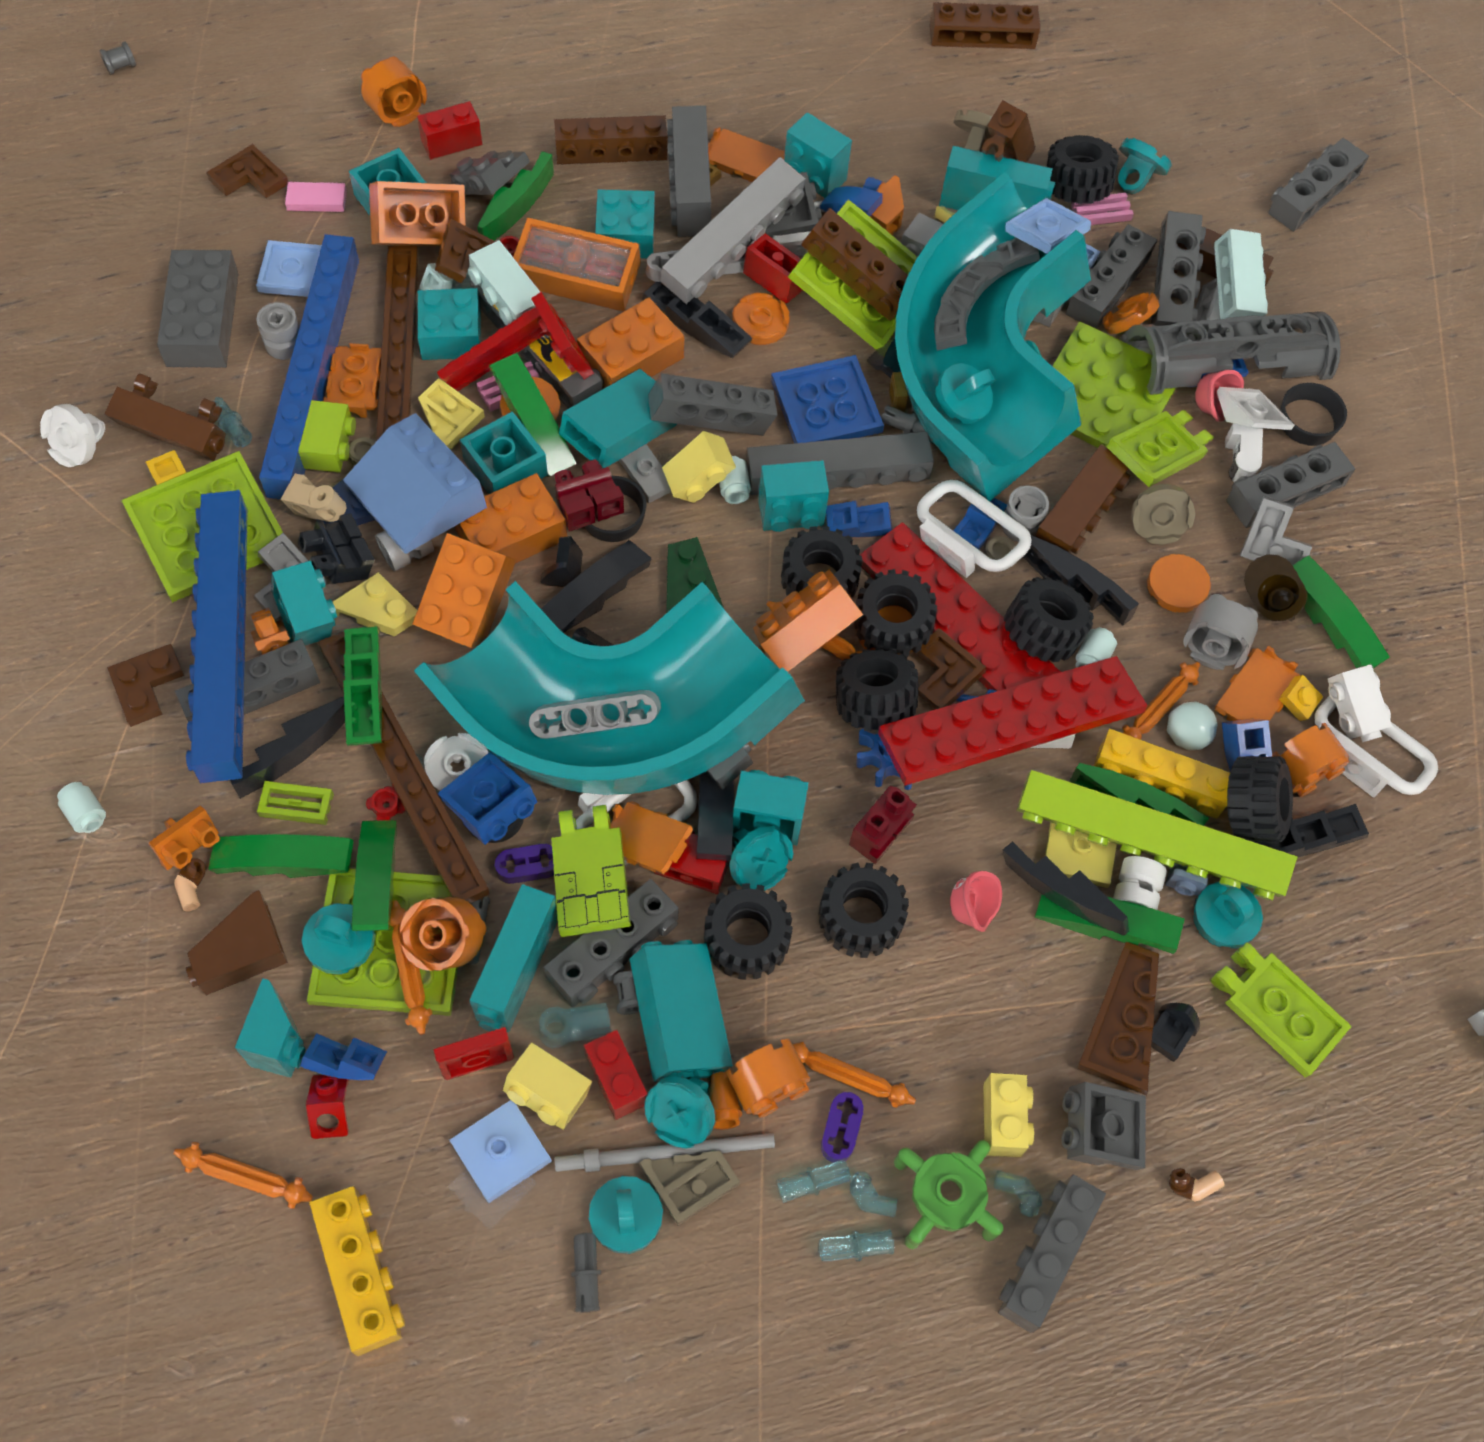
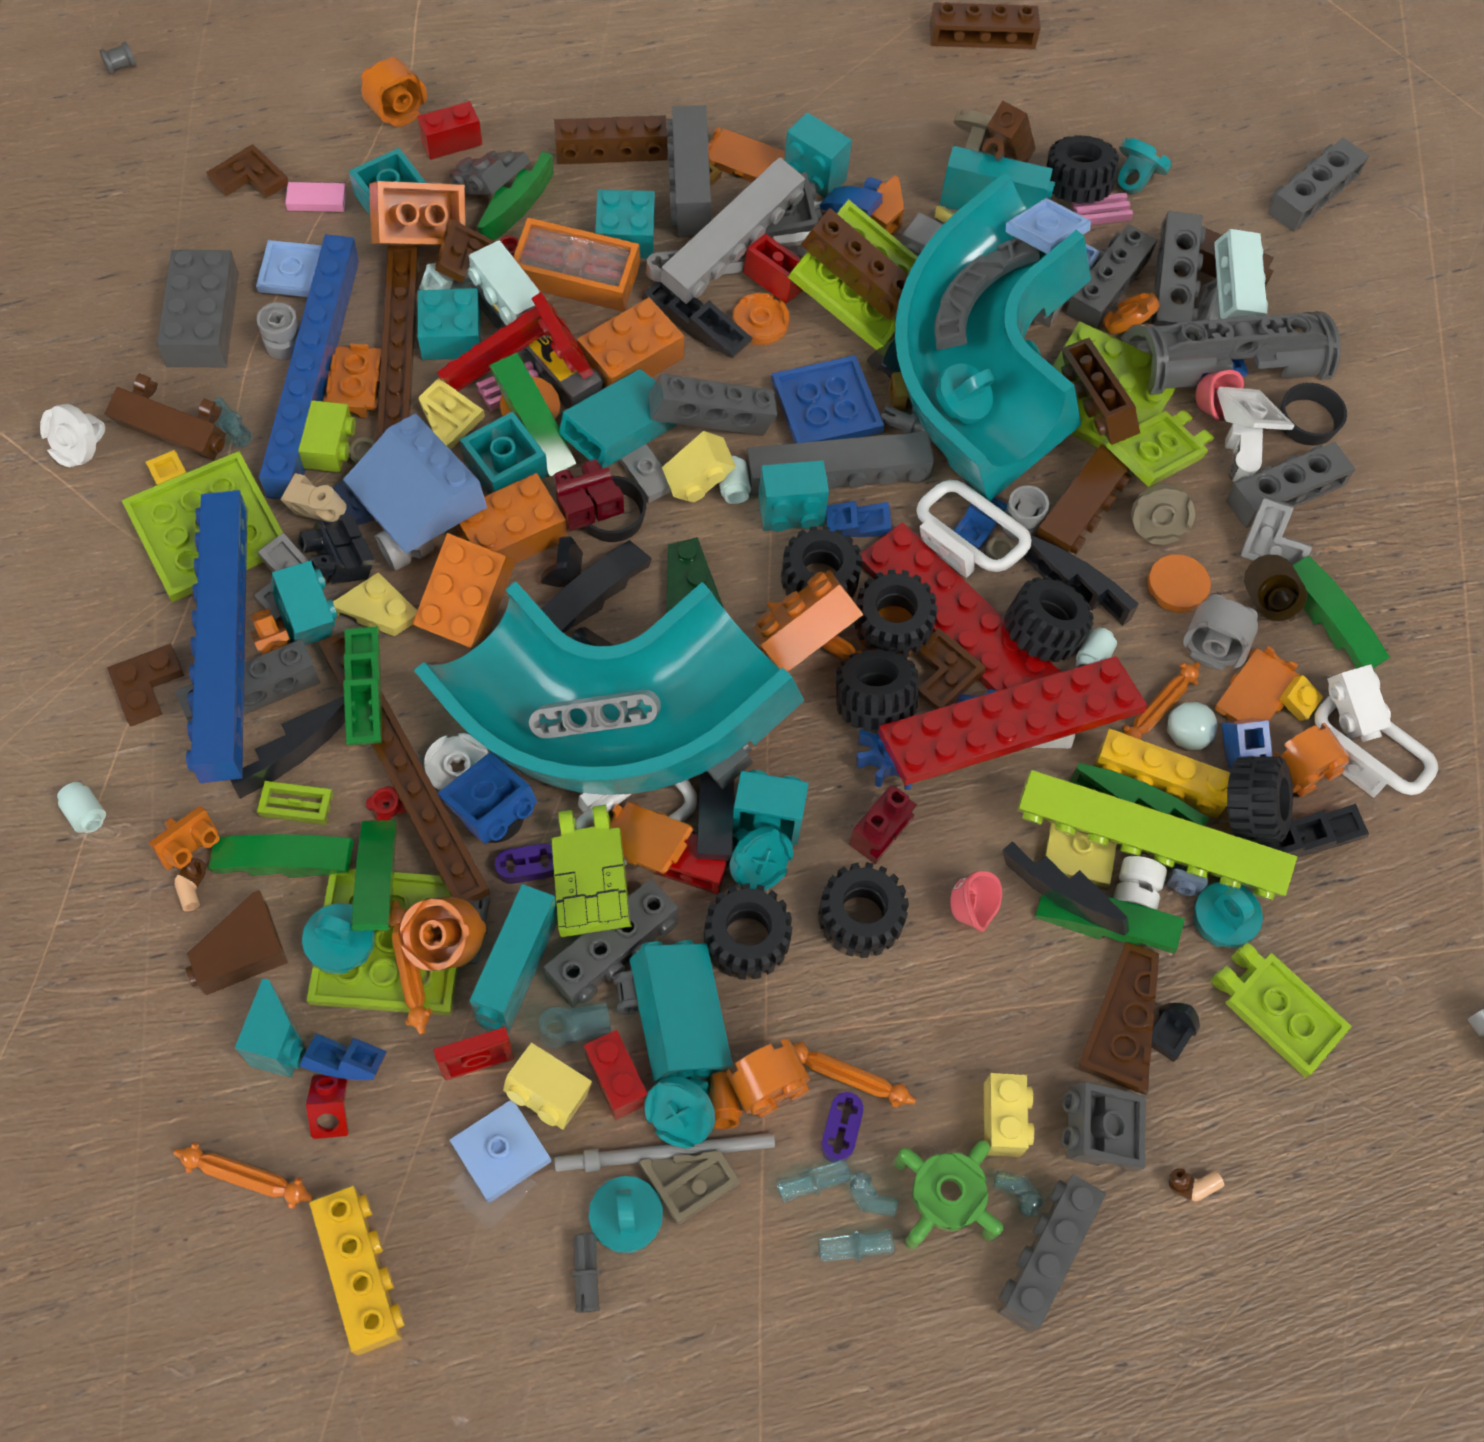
(1100, 391): none -> reddish brown brick

